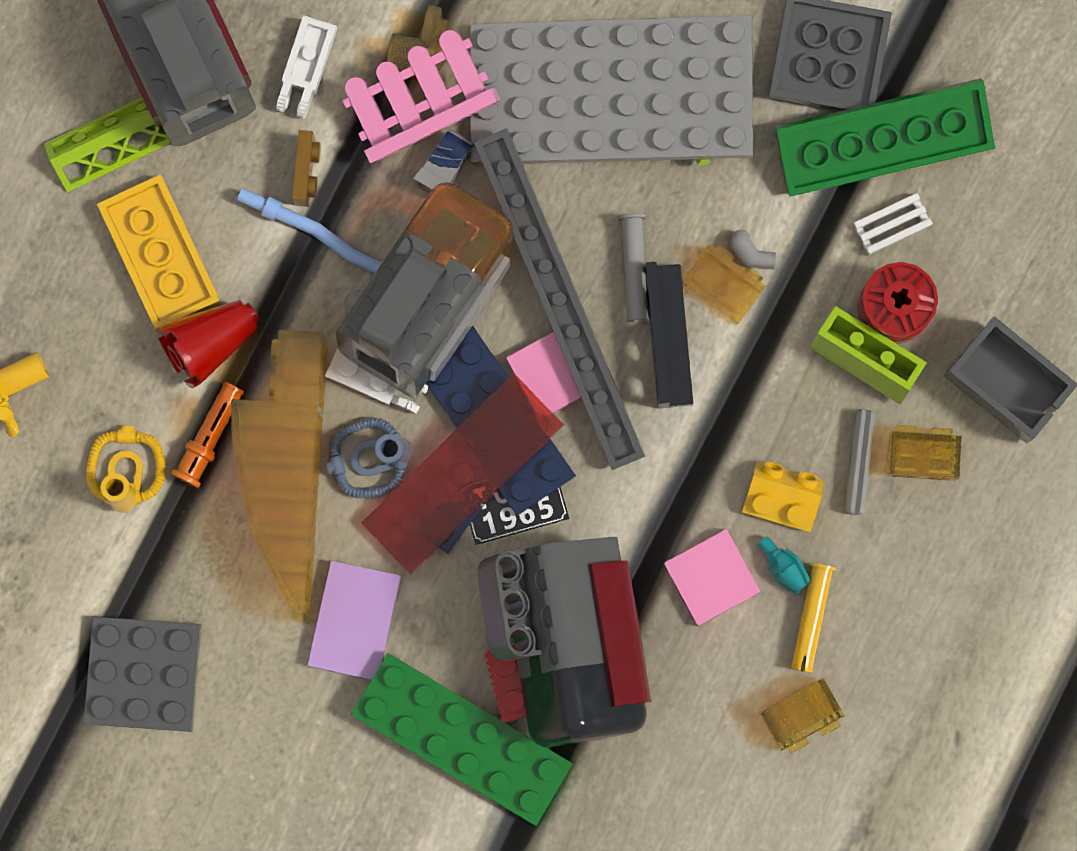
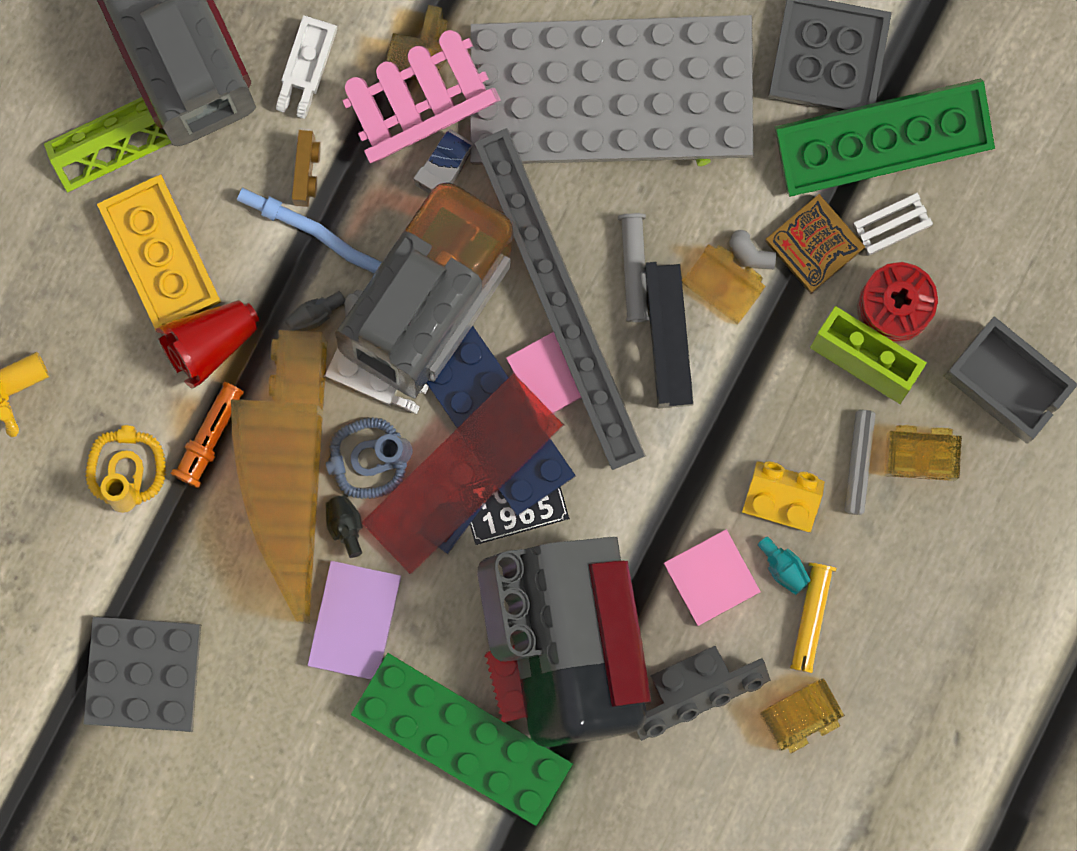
(314, 312): none -> dark grey piece
(344, 523): none -> pearl dark grey piece
(698, 686): none -> dark grey bracket
(815, 243): none -> pearl gold tile

